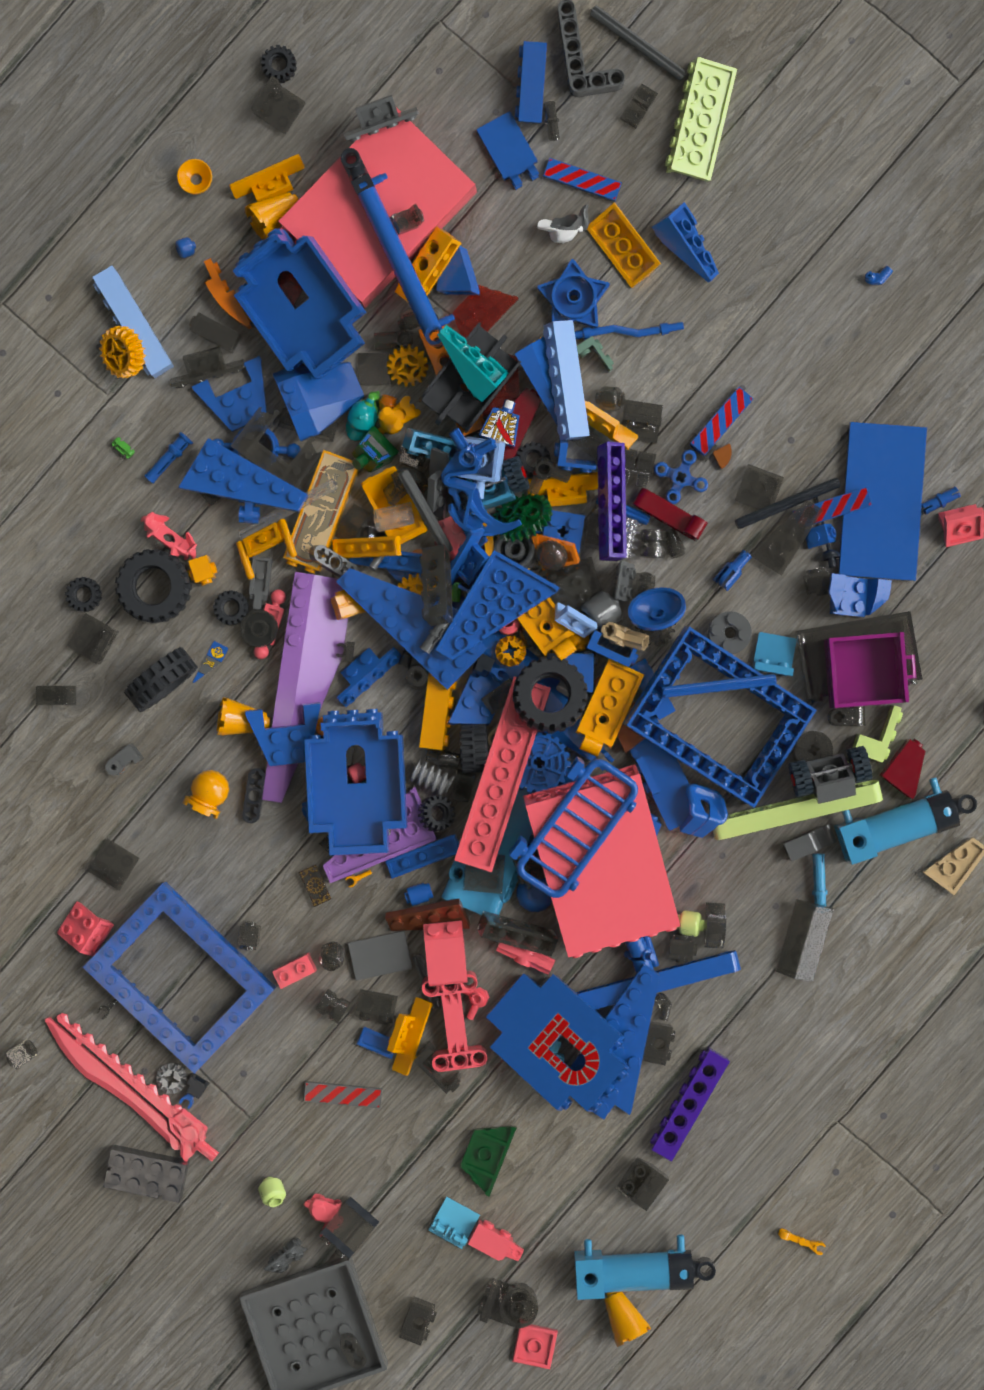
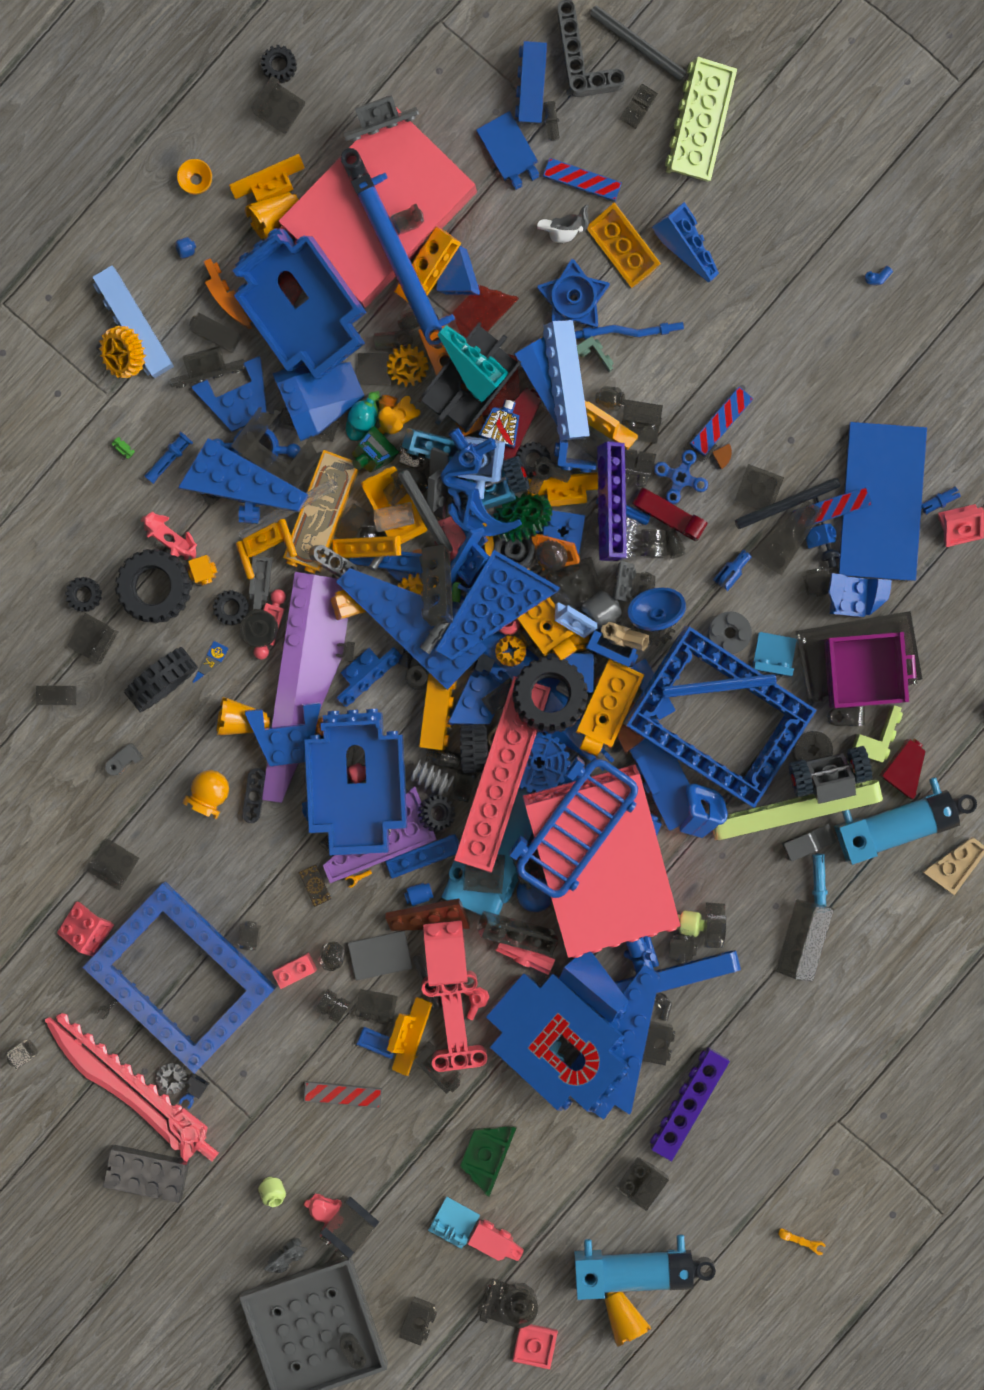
(595, 986): none -> blue slope

